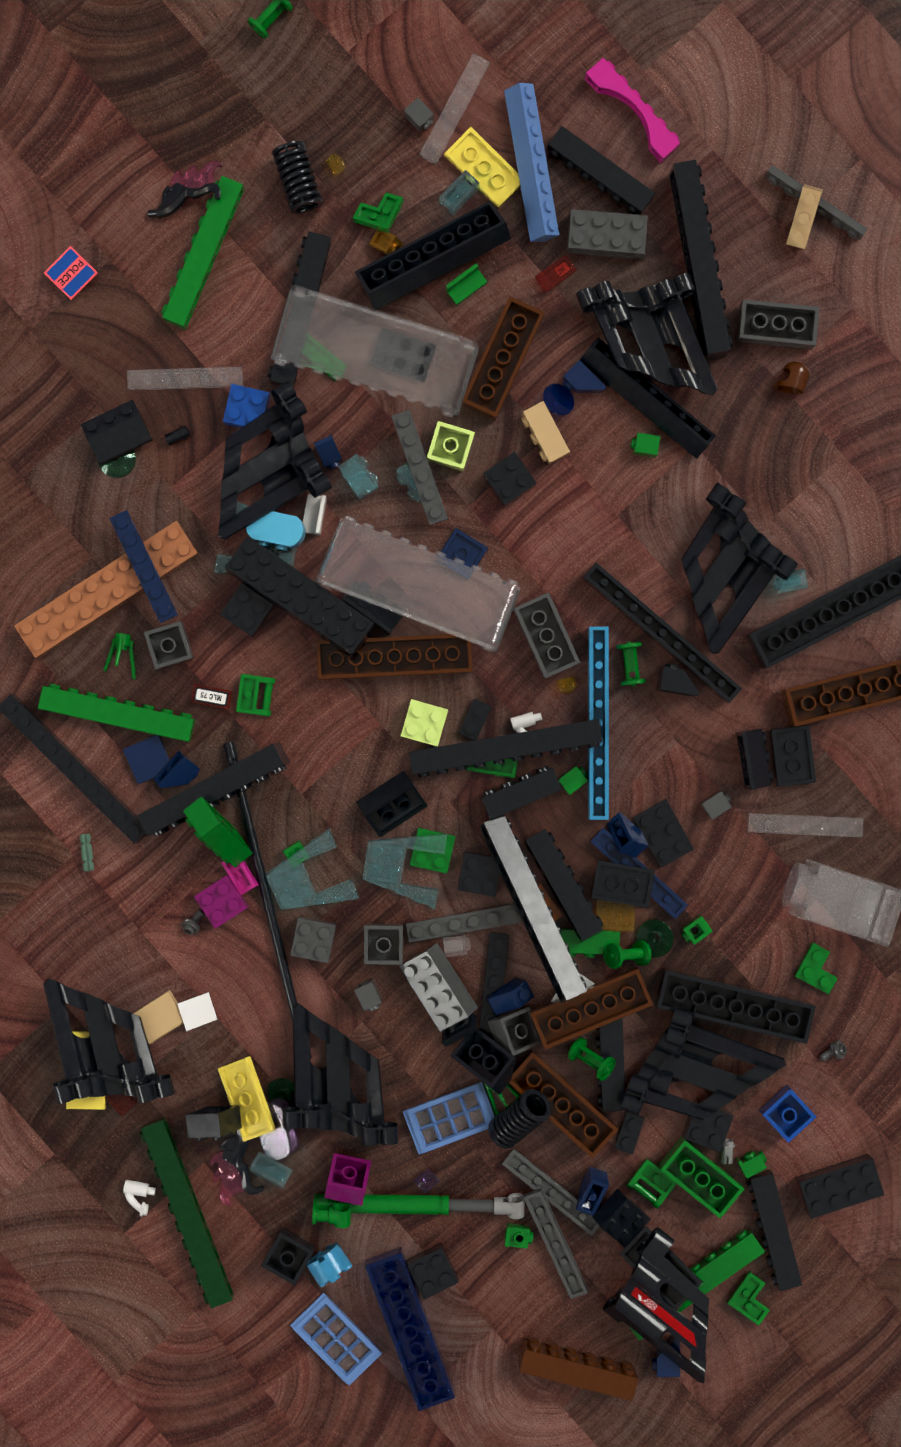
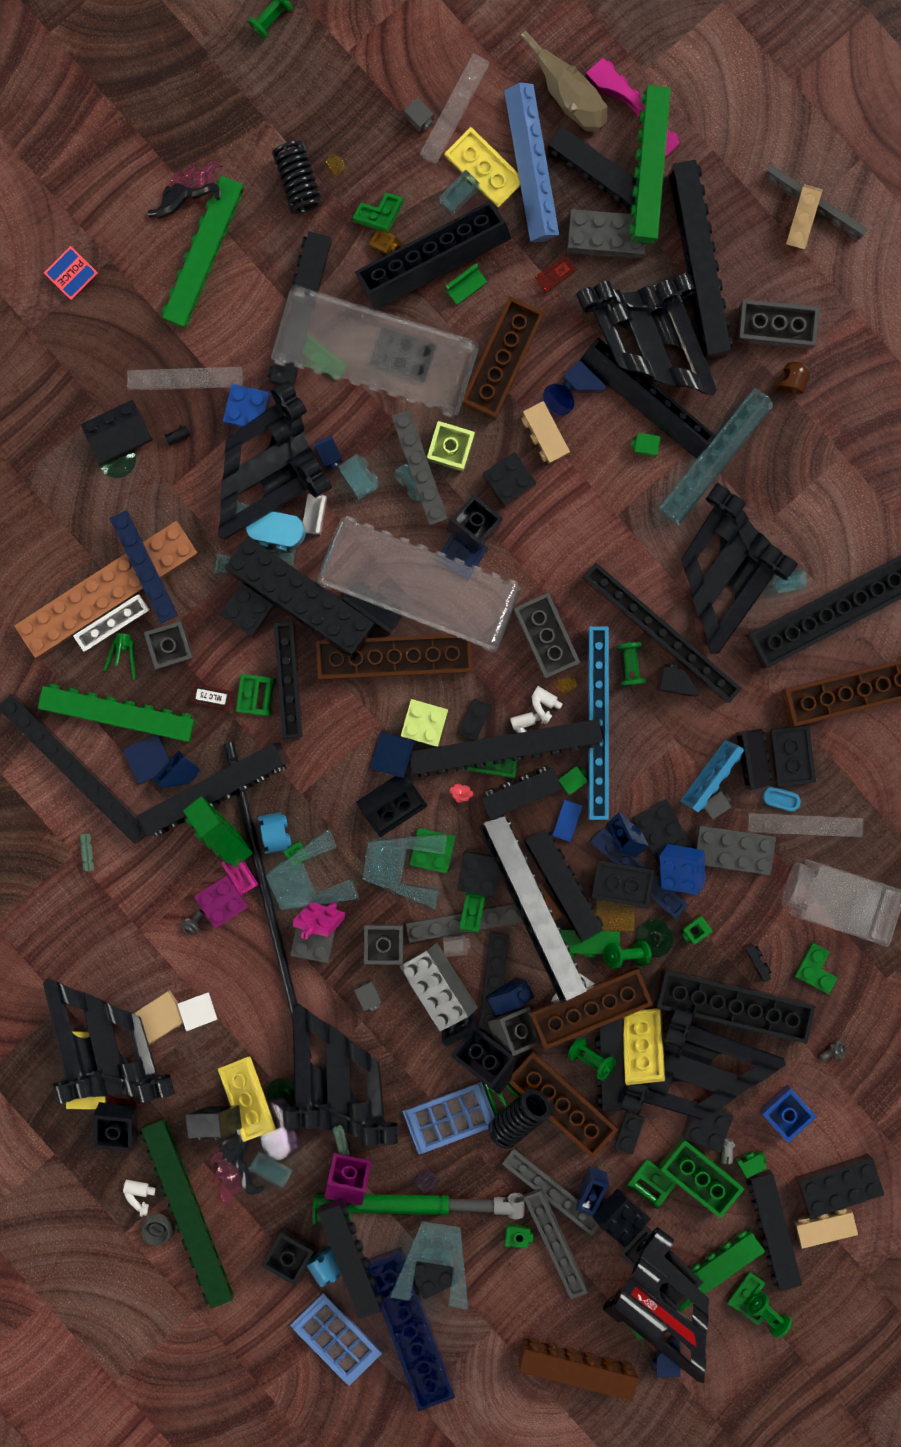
(111, 622): none -> white brick
(115, 1126): none -> black brick
(156, 1229): none -> dark grey hat
(273, 832): none -> dark azure brick
(288, 680): none -> black brick
(318, 919): none -> dark pink plate
(341, 1140): none -> sand green axle
(350, 1258): none -> black brick
(392, 754): none -> dark blue tile
(435, 1245): none -> clear light blue wing
(461, 793): none -> coral plant
(472, 912): none -> green plate
(474, 523): none -> black brick
(547, 699): none -> white plant
(567, 820): none -> blue tile
(570, 89): none -> dark tan piece
(643, 1047): none -> light yellow tile
(650, 164): none -> green brick
(682, 869): none -> blue brick
(712, 775): none -> dark azure plate
(716, 456): none -> clear light blue brick
(736, 849): none -> dark grey brick
(762, 969): none -> black plate
(778, 1323): none -> green hose
(781, 799): none -> dark azure tile
(825, 1228): none -> tan brick

